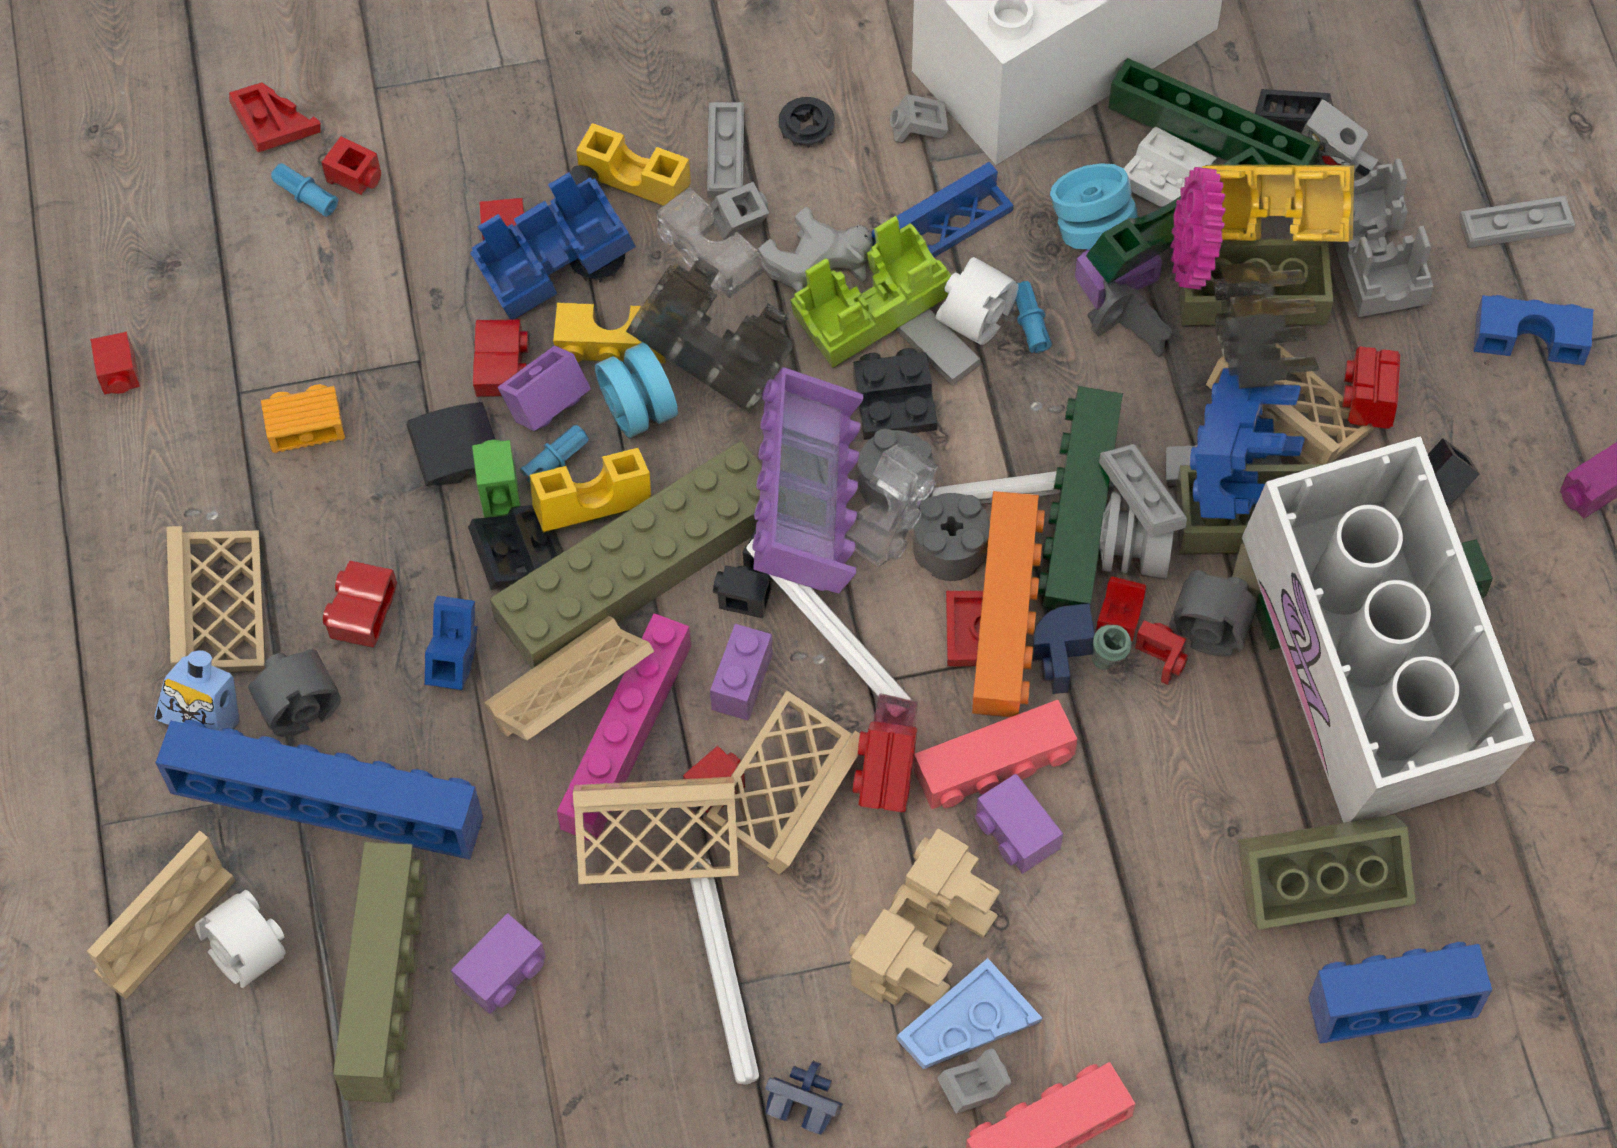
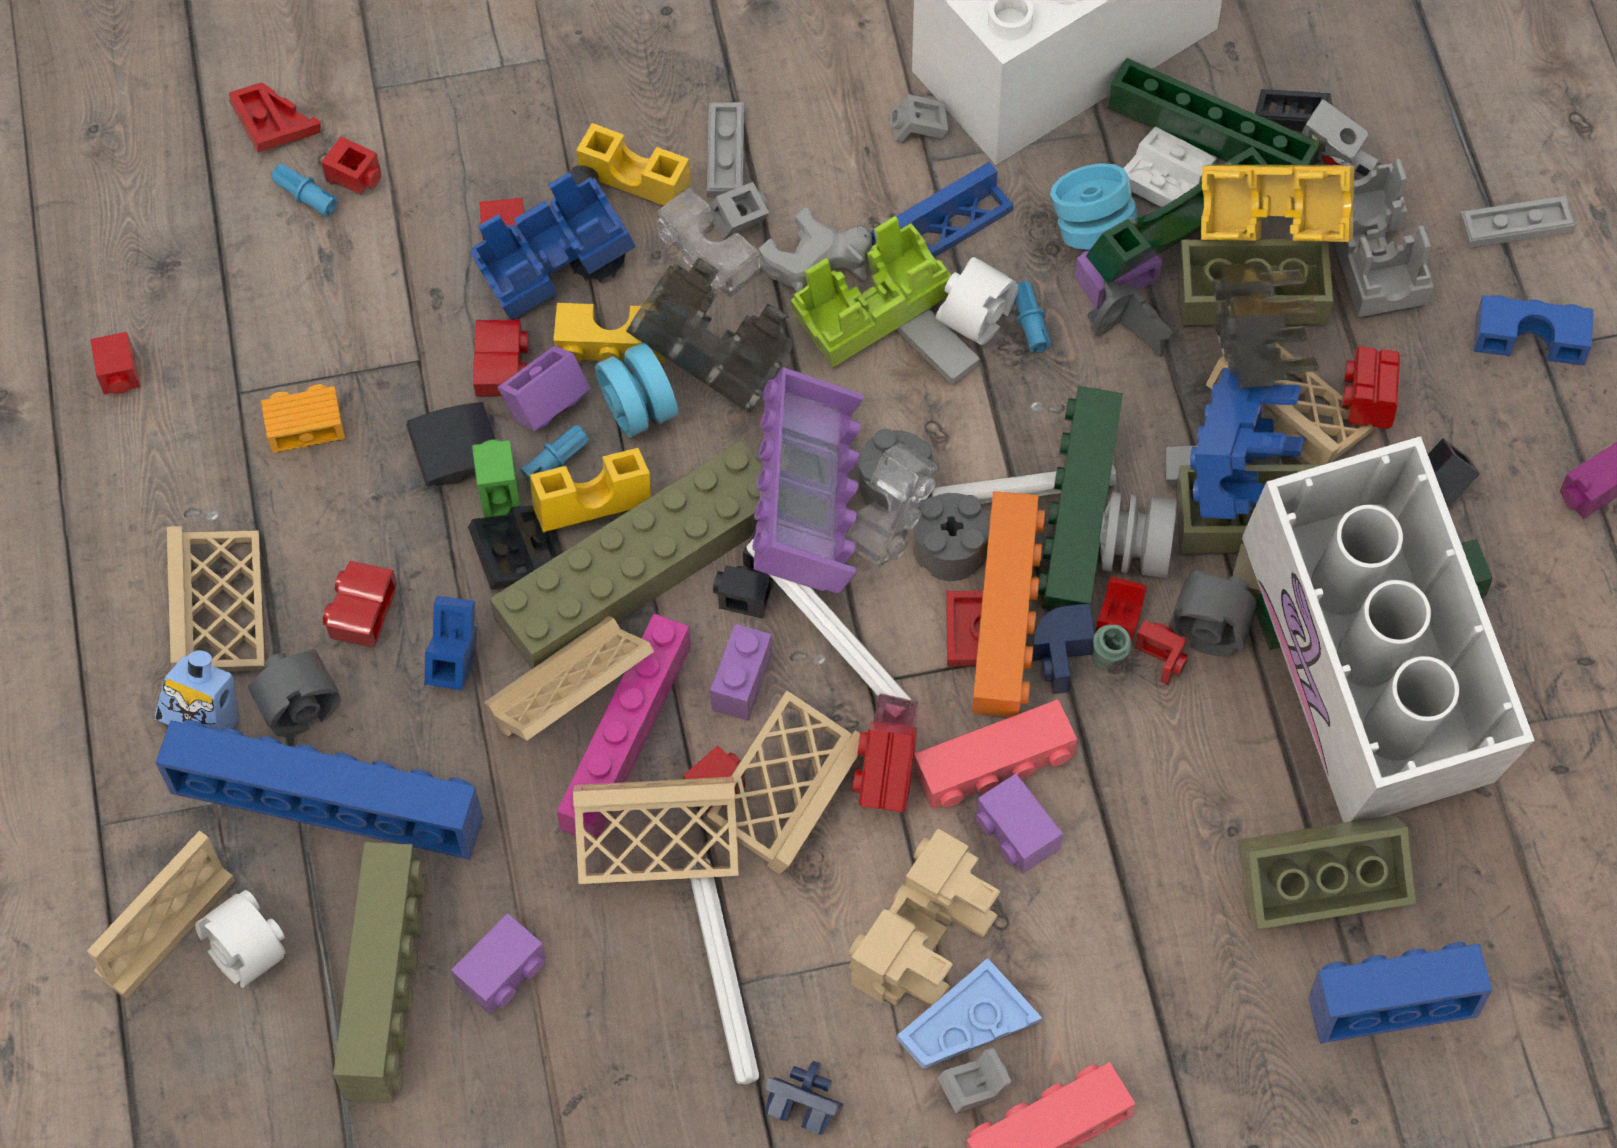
(801, 110): black gear -> none
(895, 392): black plate -> none
(1143, 490): light grey tile -> none
(1197, 228): dark pink gear -> none

